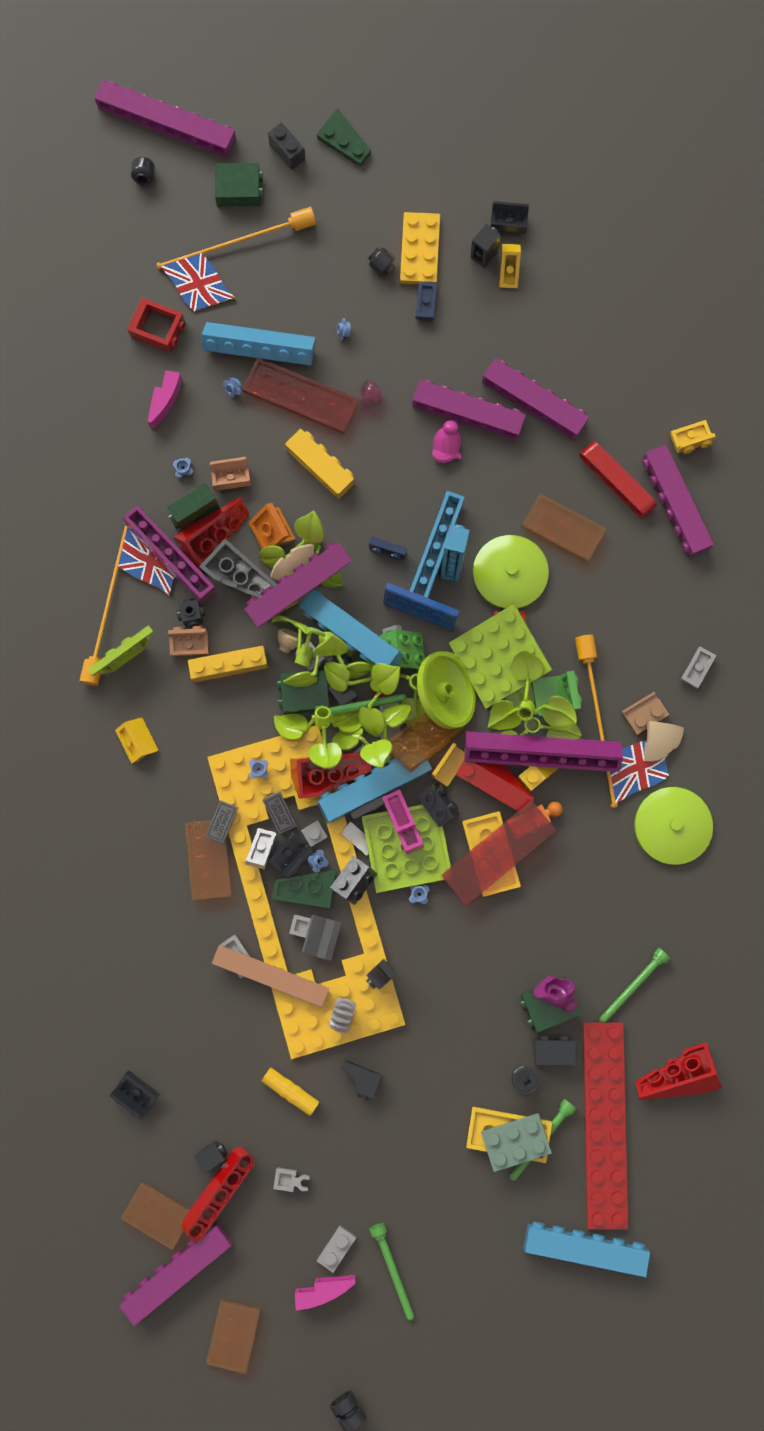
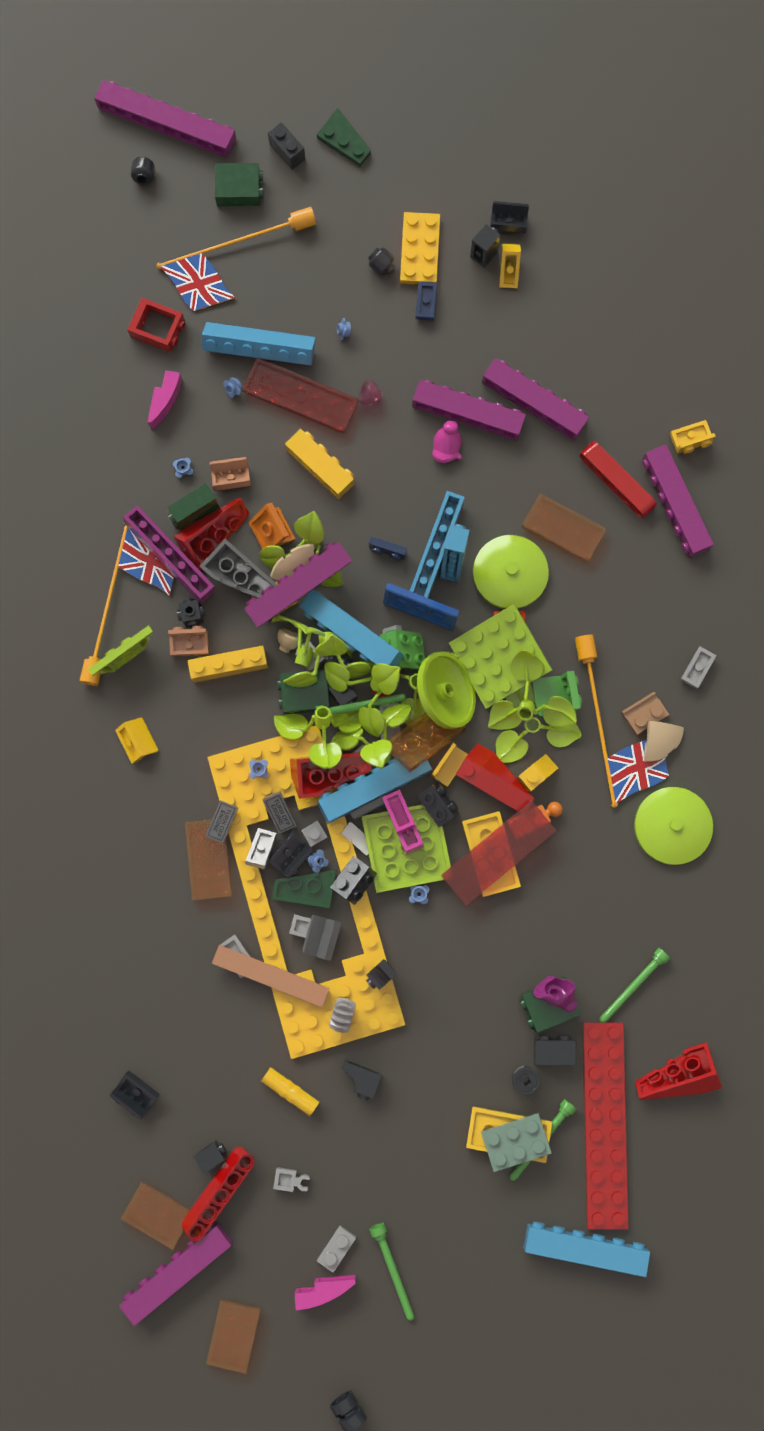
(543, 751): magenta brick -> none

